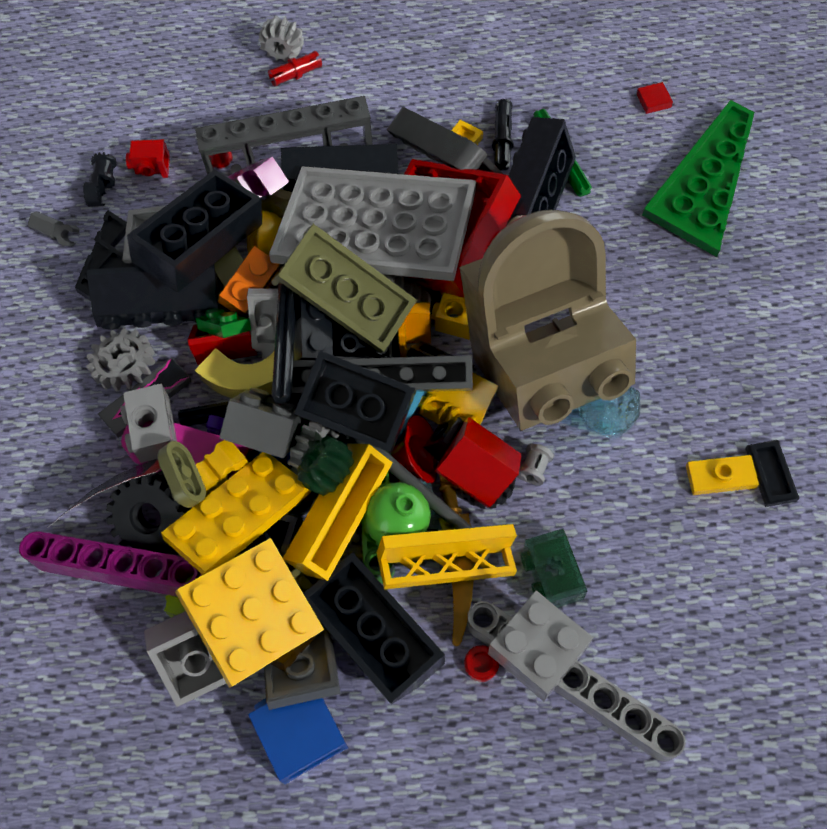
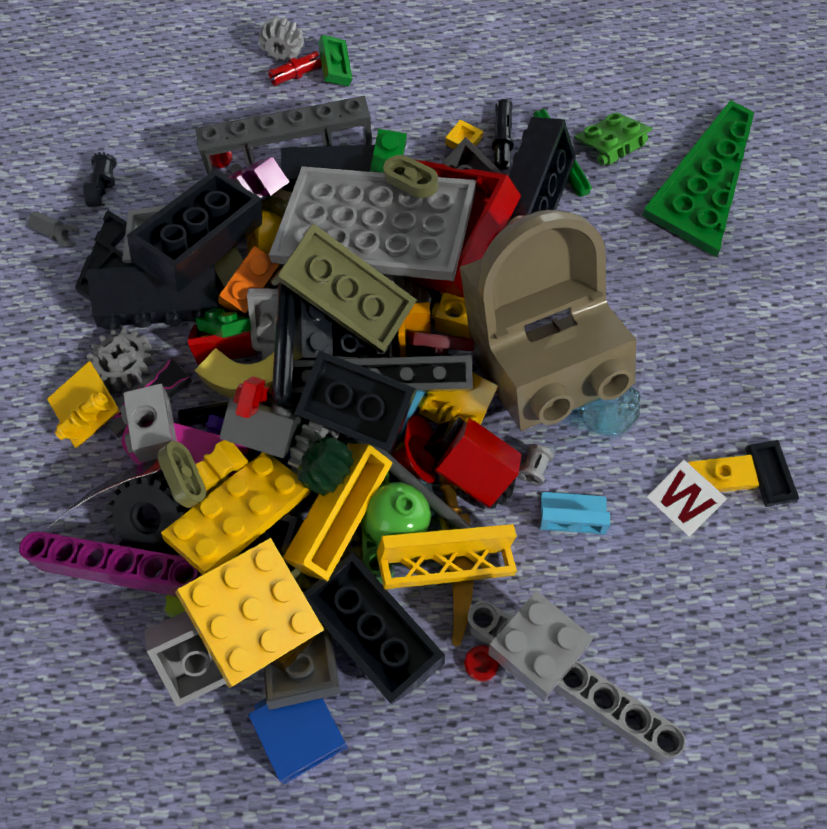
(82, 405): none -> yellow hinge
(148, 157): red brick -> none
(249, 396): none -> red plate
(335, 60): none -> green plate
(387, 145): none -> green plate
(411, 176): none -> olive plate
(436, 141): dark grey beam -> none
(440, 343): none -> dark red plate
(555, 551): clear green brick -> none
(574, 513): none -> medium azure panel
(614, 137): none -> bright green hinge
(654, 97): red tile -> none
(687, 498): none -> white sticker

